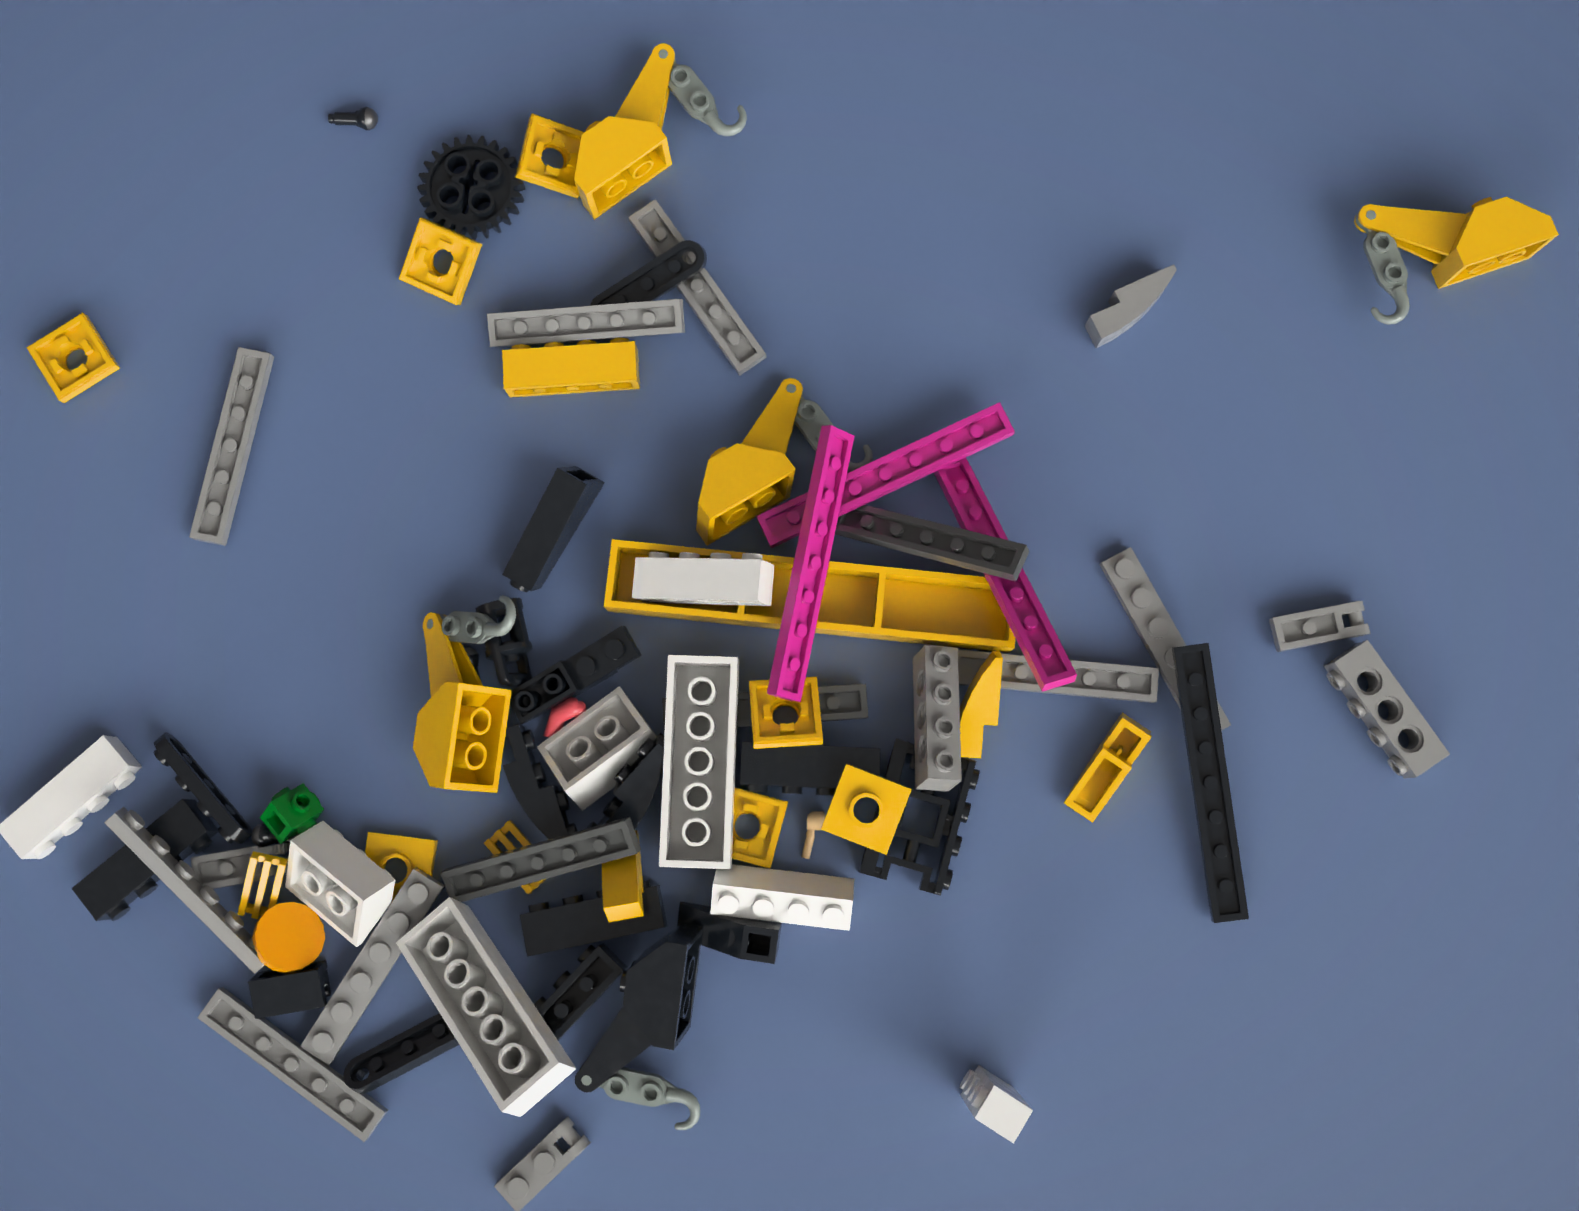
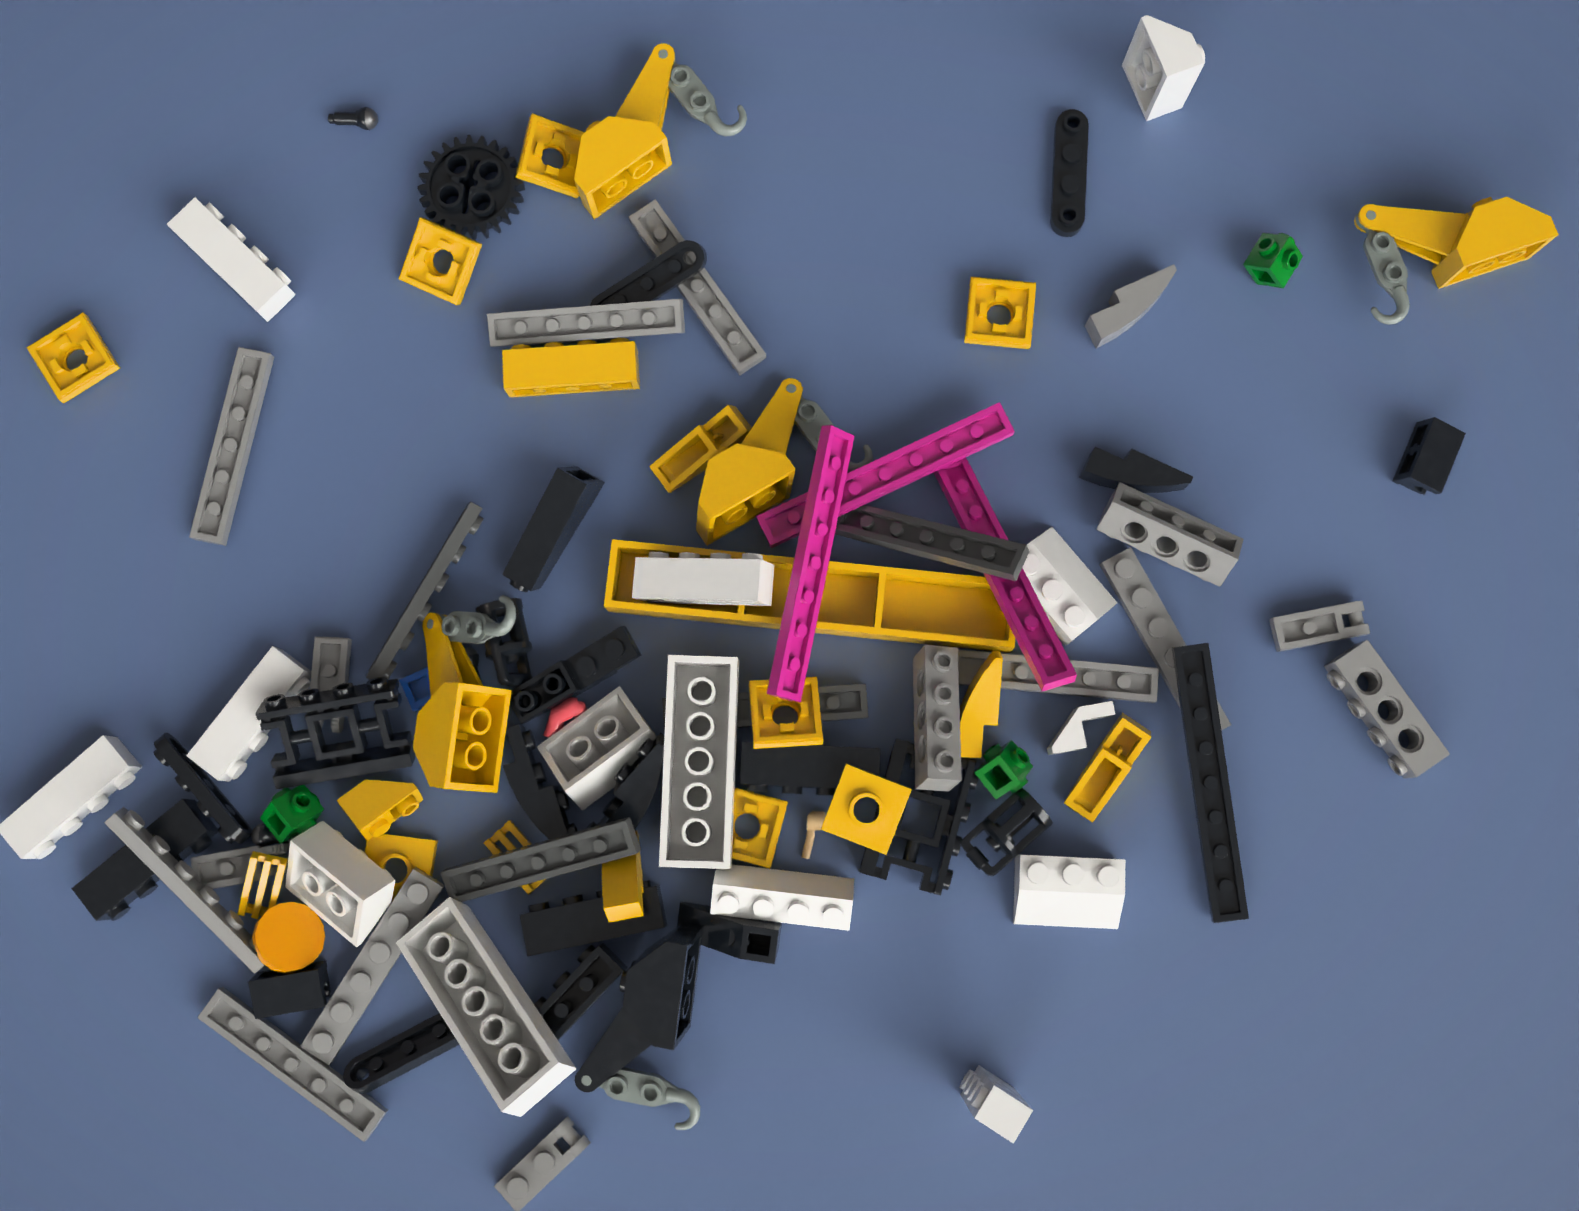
(231, 259): none -> white brick
(236, 730): none -> white brick
(331, 668): none -> light grey hinge
(341, 758): none -> black fence
(377, 804): none -> yellow slope
(417, 688): none -> blue plate
(433, 580): none -> dark grey plate
(692, 452): none -> yellow slope
(1001, 836): none -> black piece
(1004, 769): none -> green brick
(1016, 297): none -> yellow piece
(1065, 586): none -> white slope
(1068, 891): none -> white slope
(1069, 173): none -> black plate
(1071, 734): none -> white slope
(1134, 471): none -> black slope
(1162, 66): none -> white slope
(1170, 534): none -> light grey brick
(1273, 260): none -> green brick
(1429, 456): none -> black hinge

